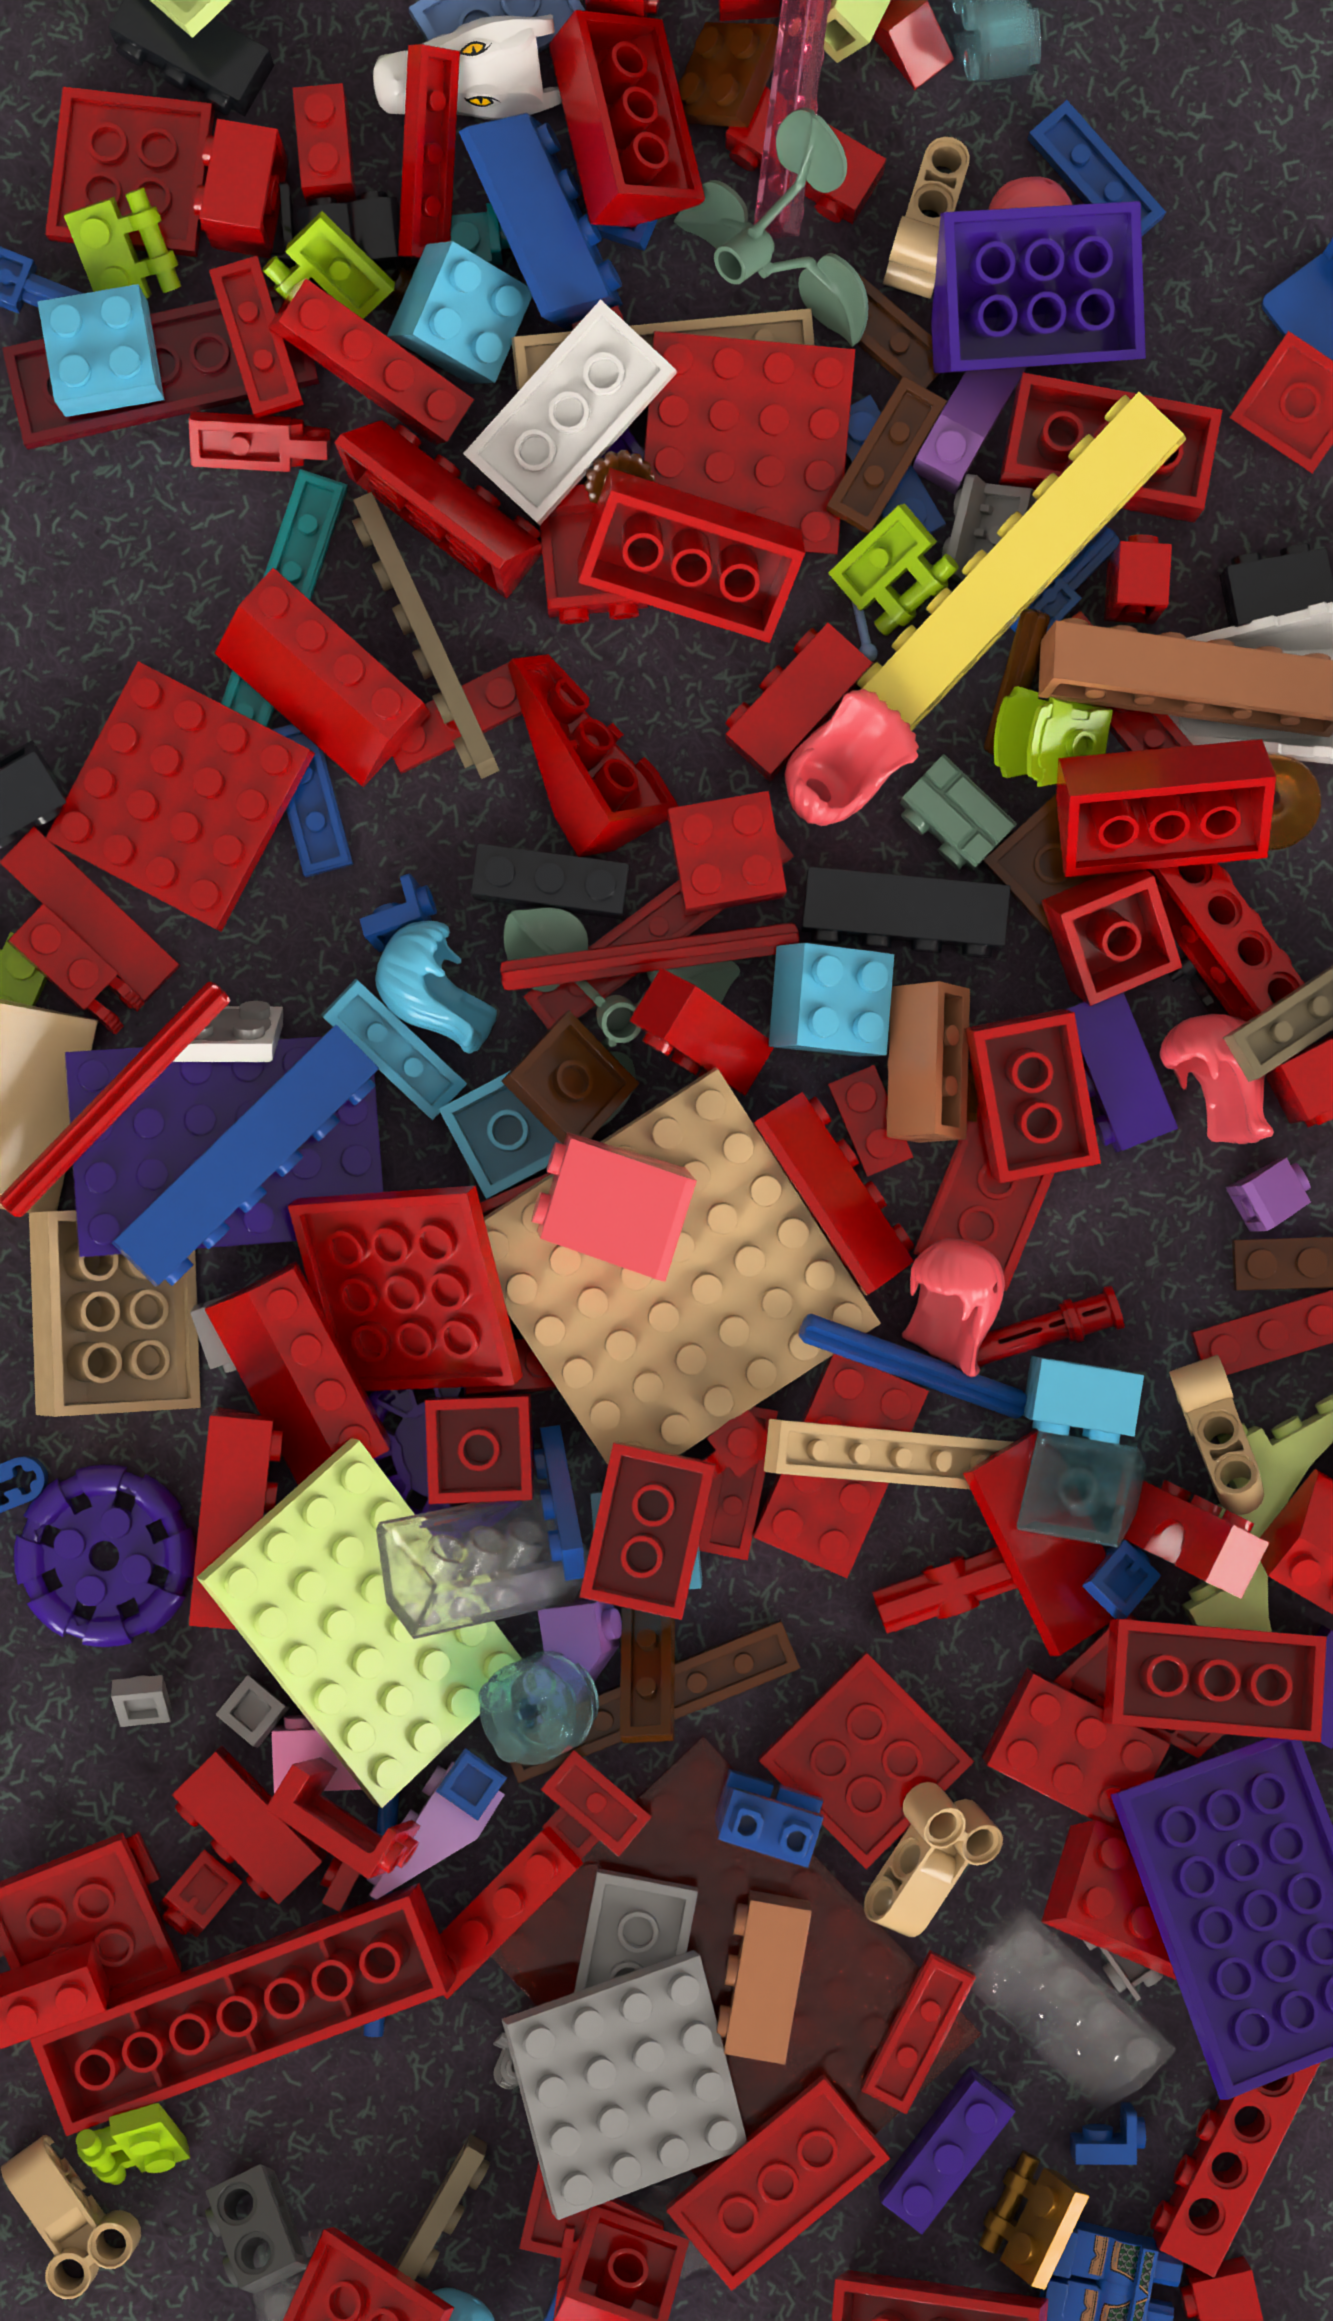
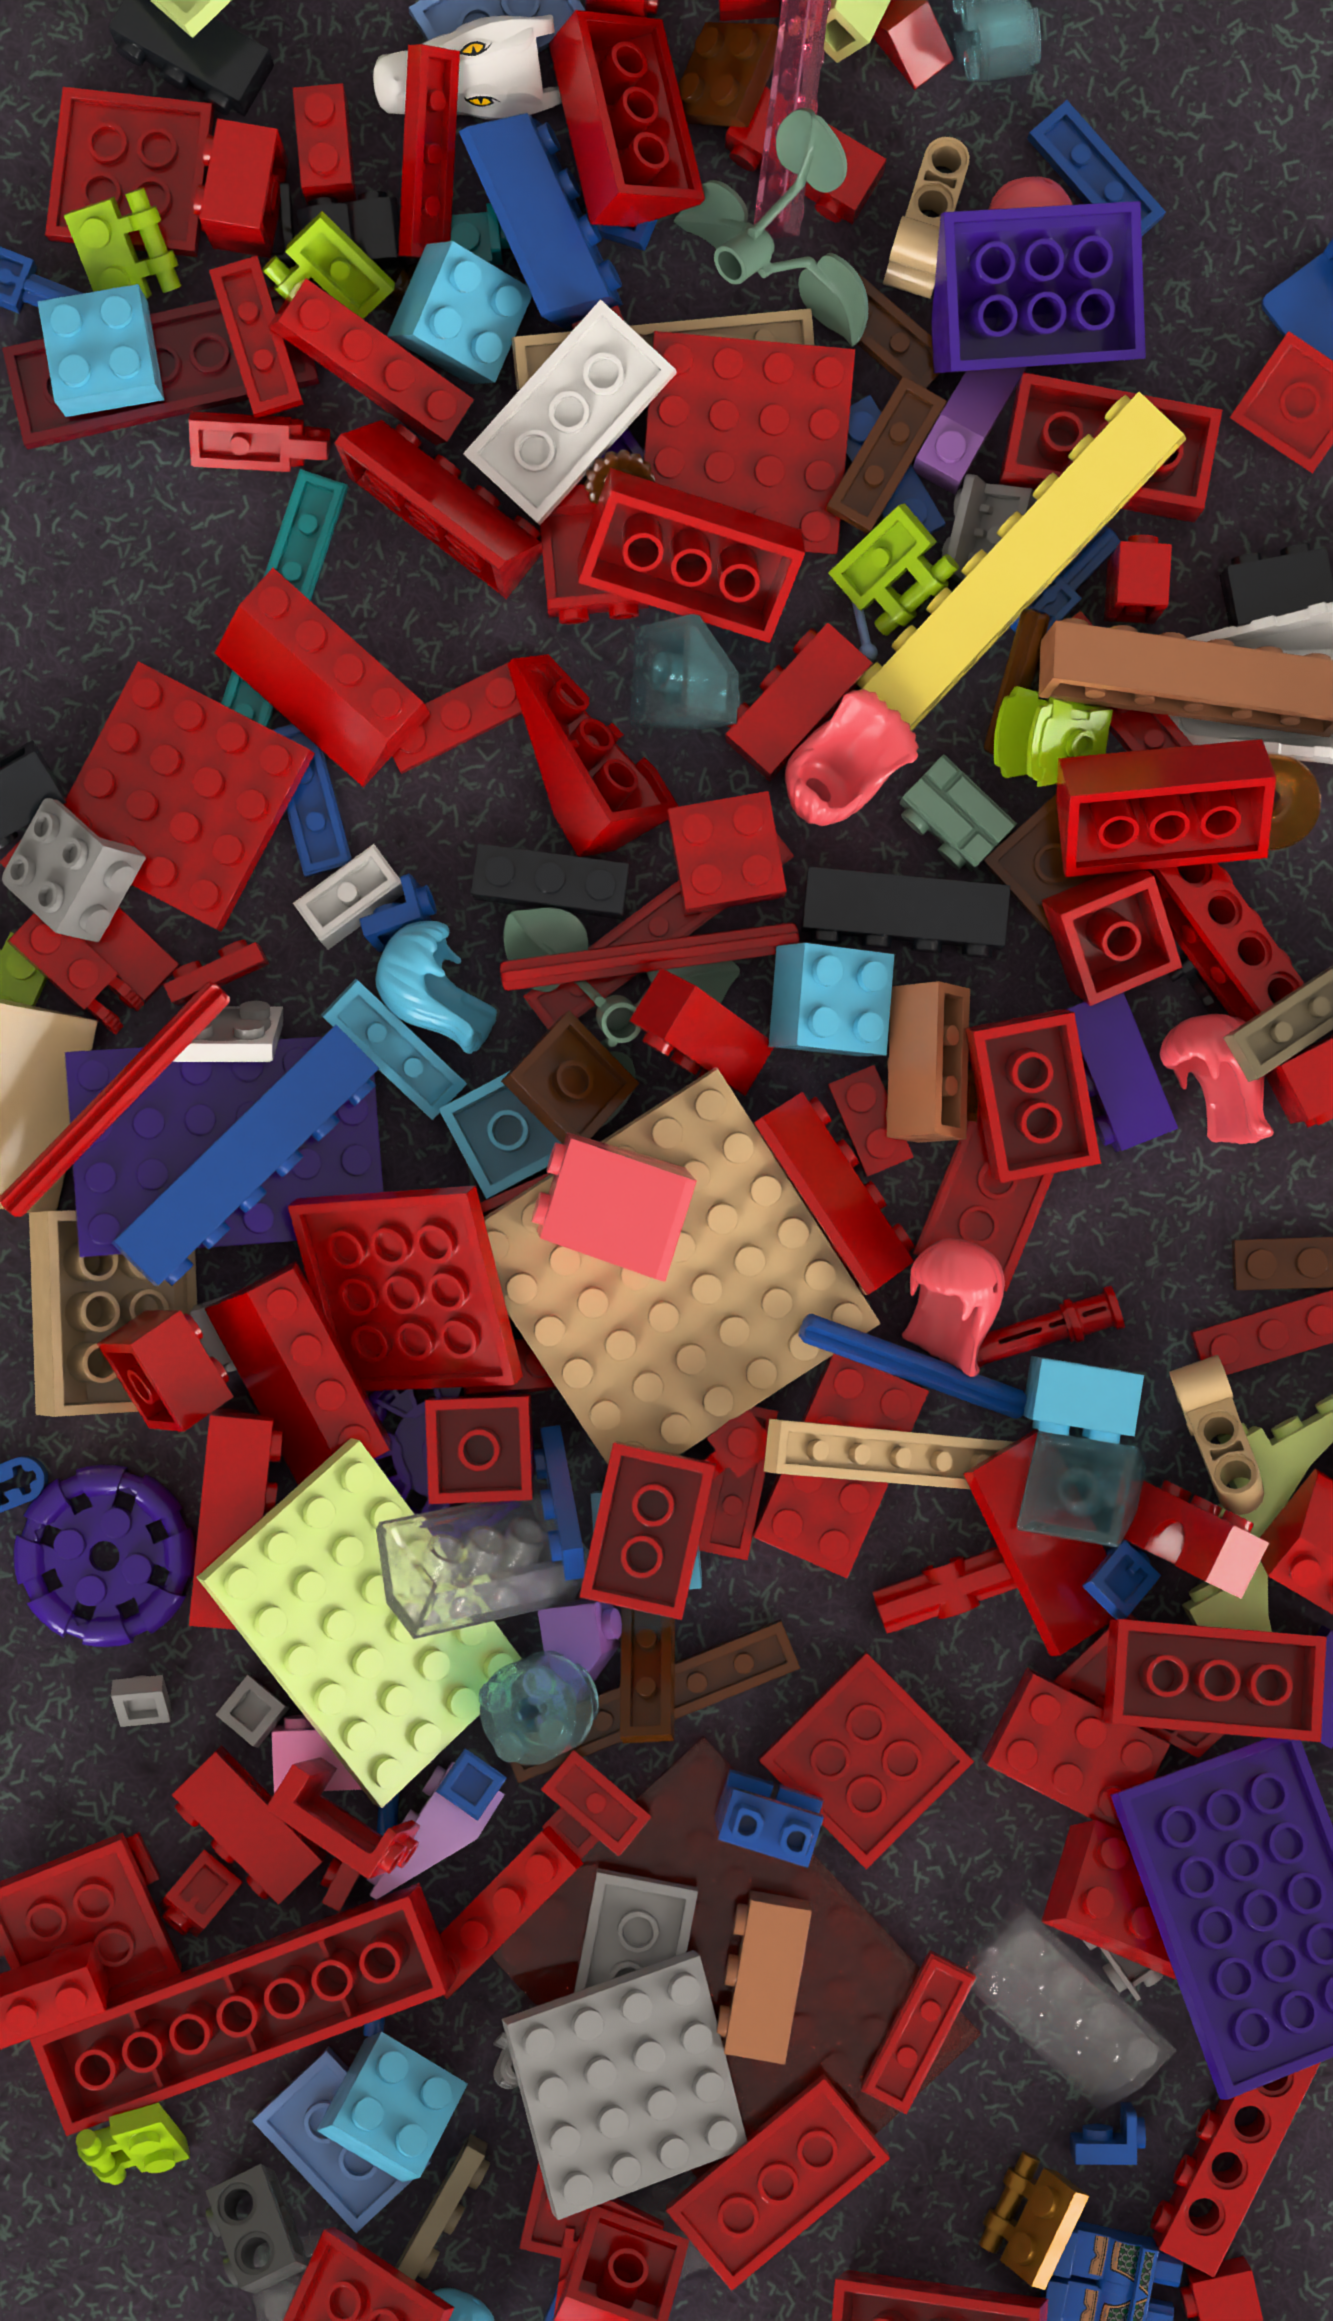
(66, 2217): tan piece -> none
(70, 873): none -> light grey bracket
(166, 1369): none -> red brick
(234, 962): none -> red plate
(341, 2177): none -> medium blue plate
(349, 894): none -> white slope
(392, 2107): none -> medium azure brick
(414, 618): dark tan plate -> none
(682, 677): none -> clear light blue slope
(929, 1858): tan piece -> none
(946, 2150): dark purple brick -> none
(1270, 1194): medium lavender slope -> none

